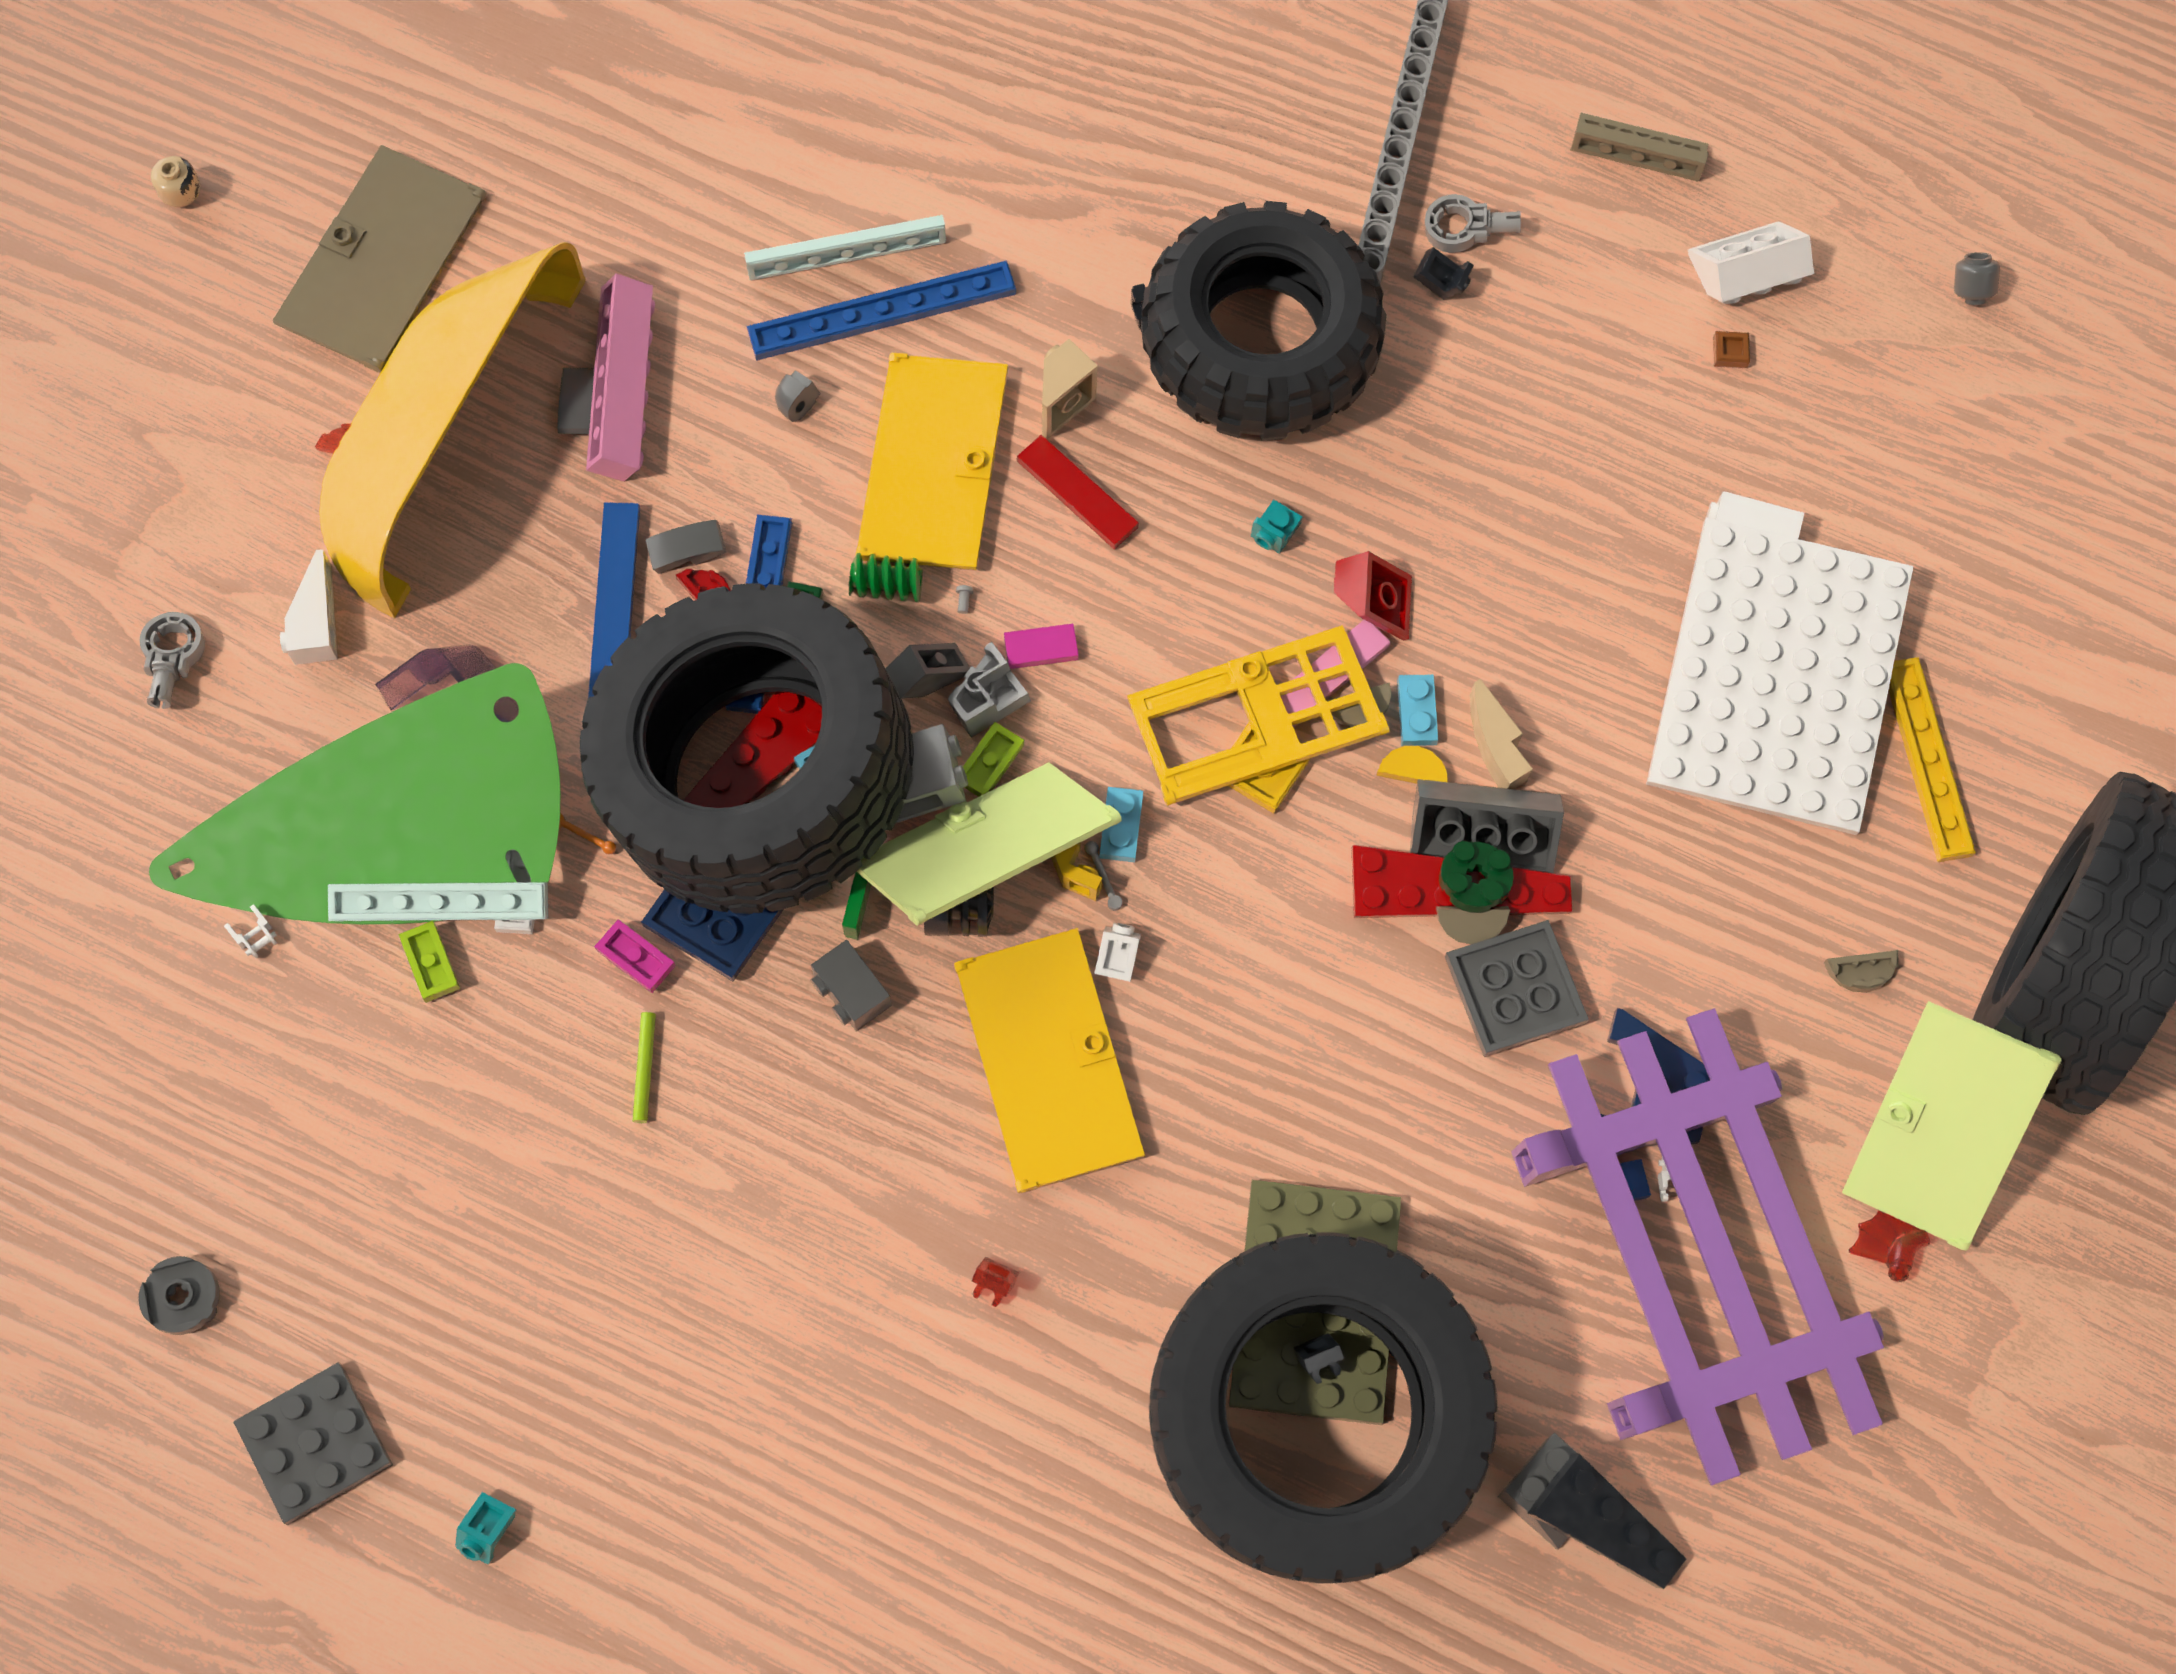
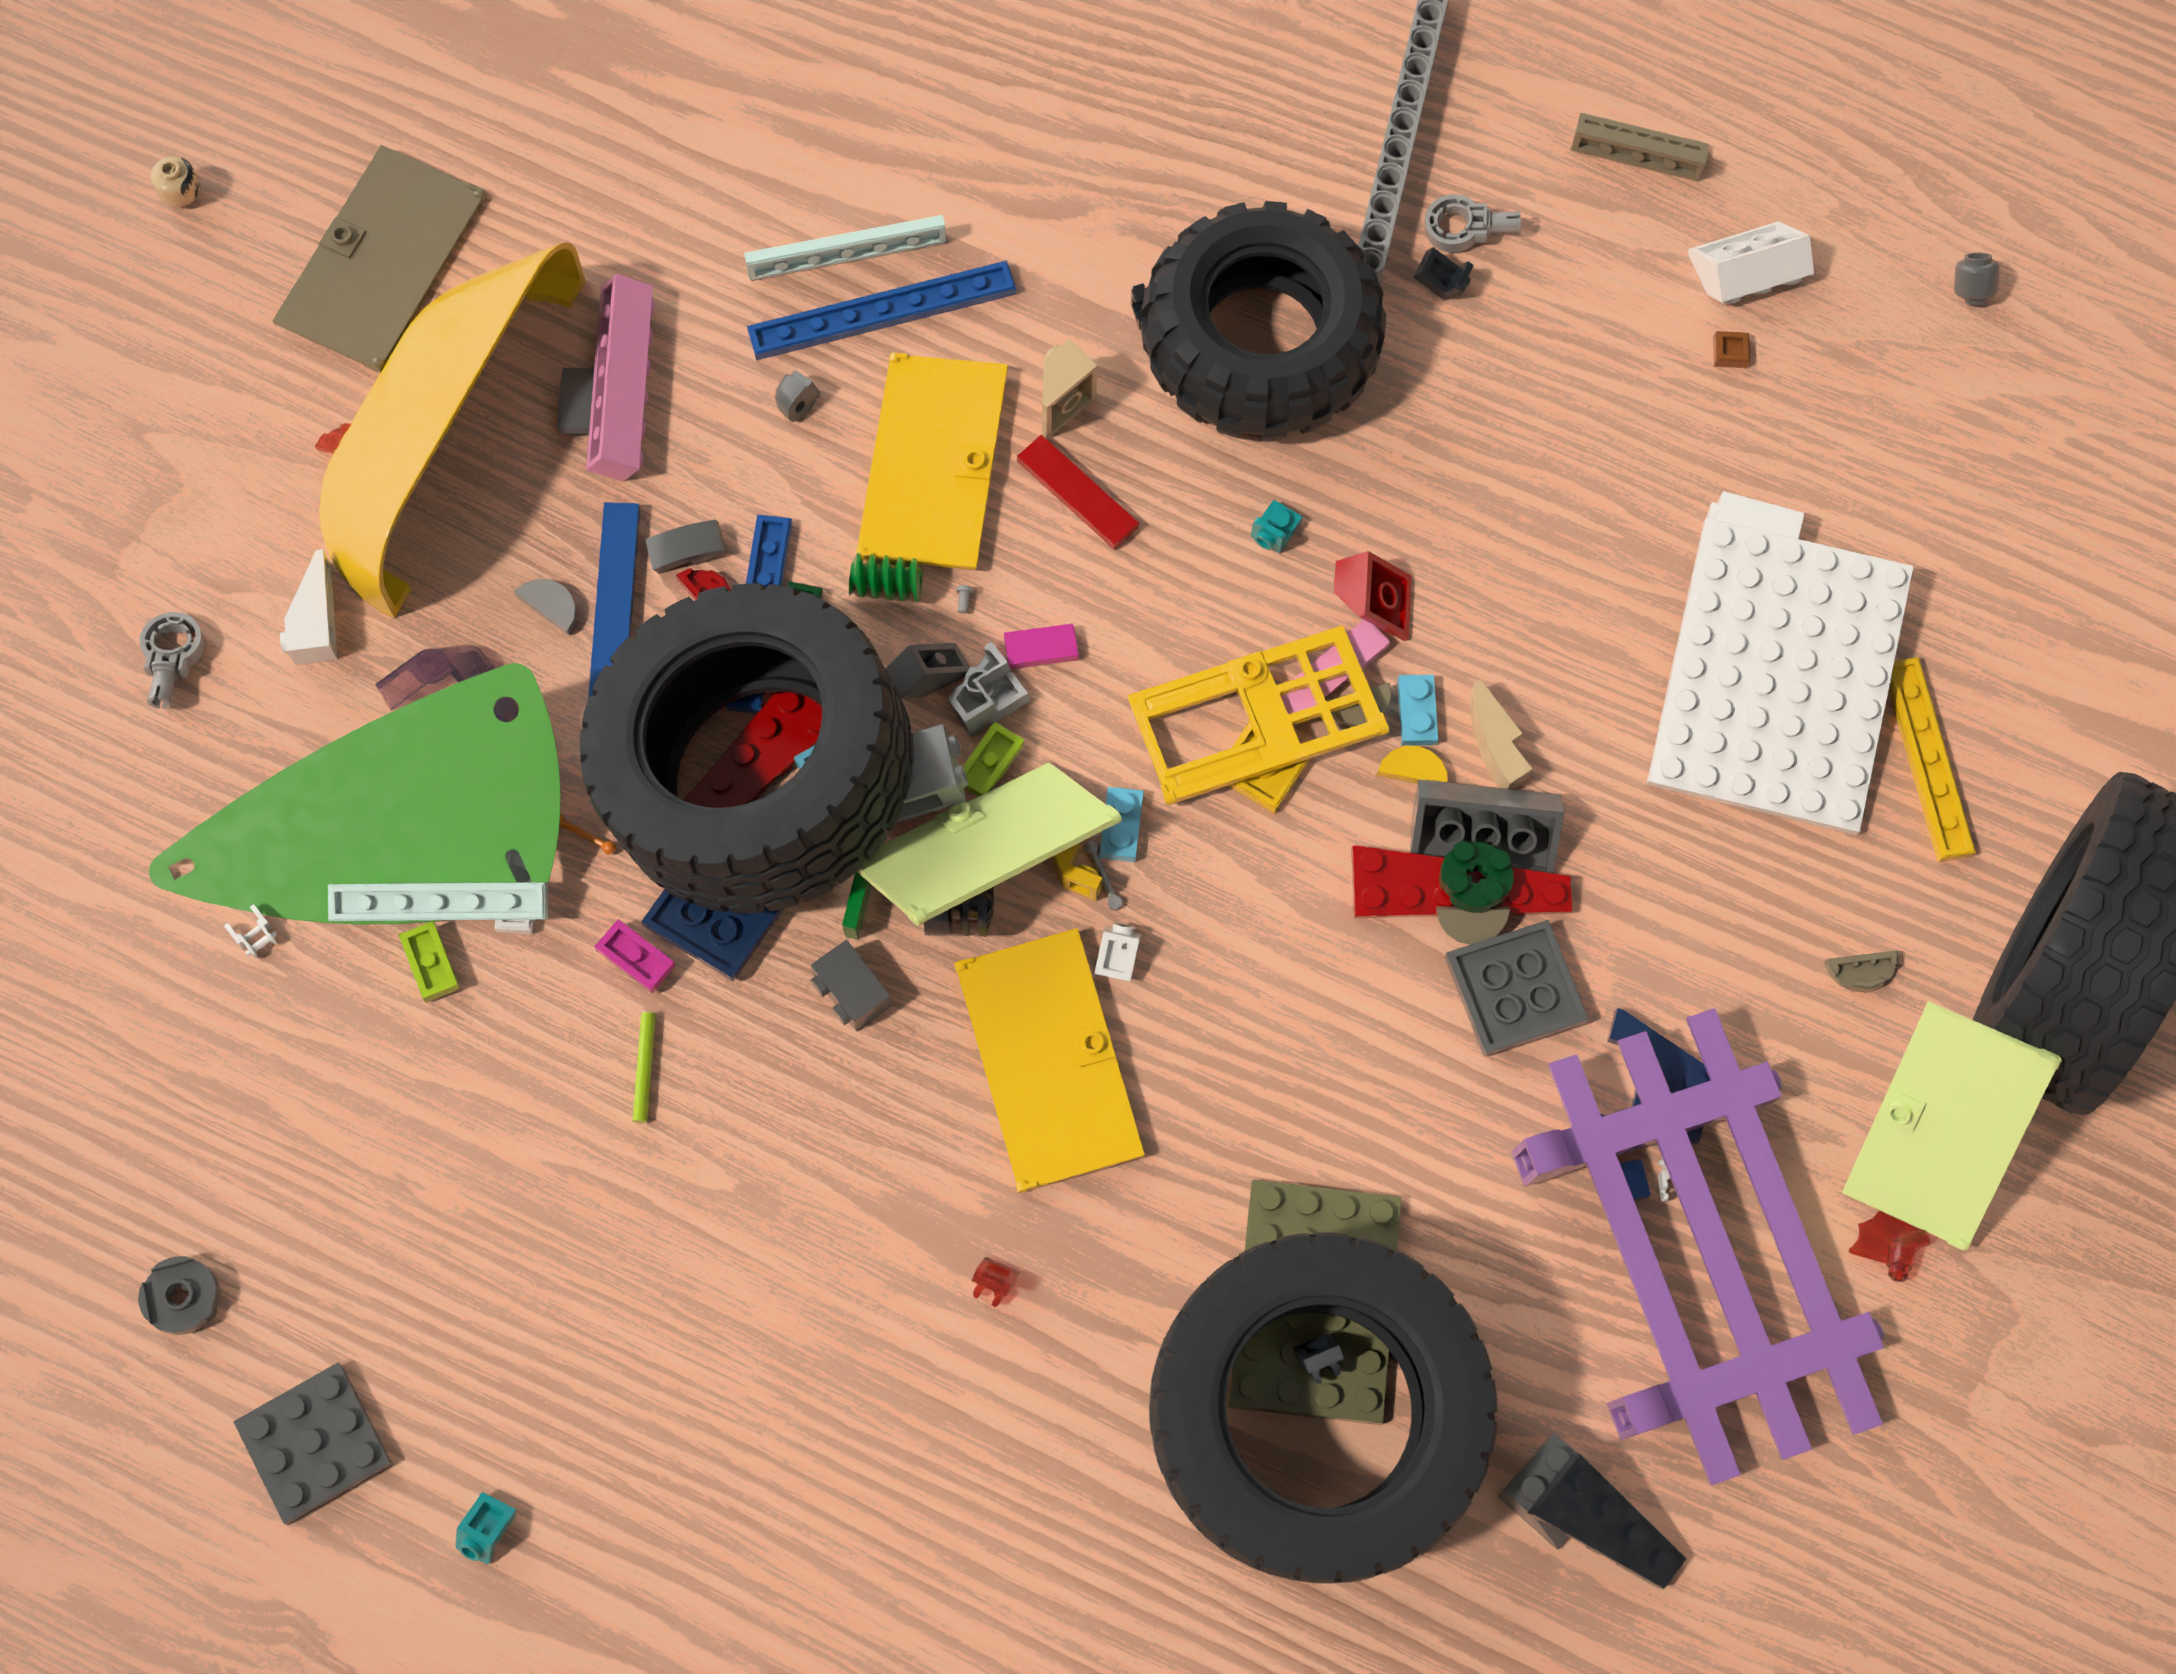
(550, 601): none -> light grey tile

